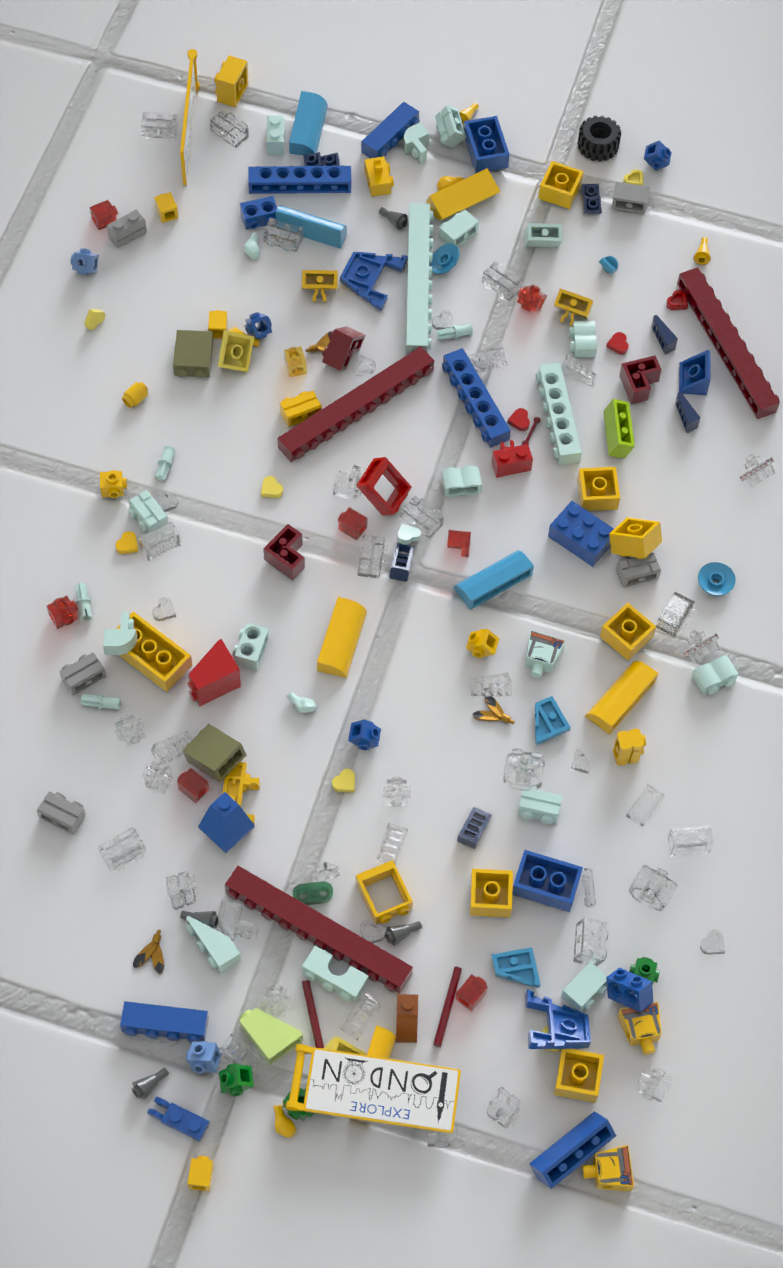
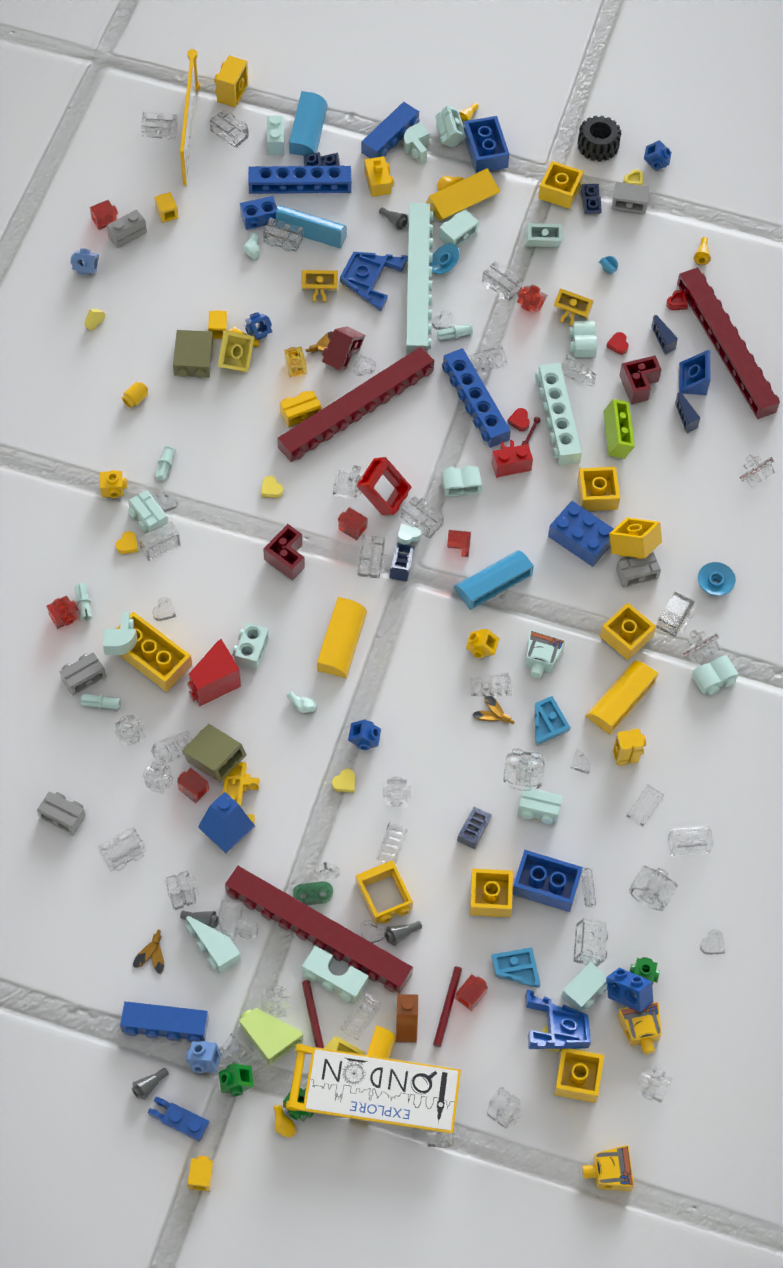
(572, 1149): blue brick -> none

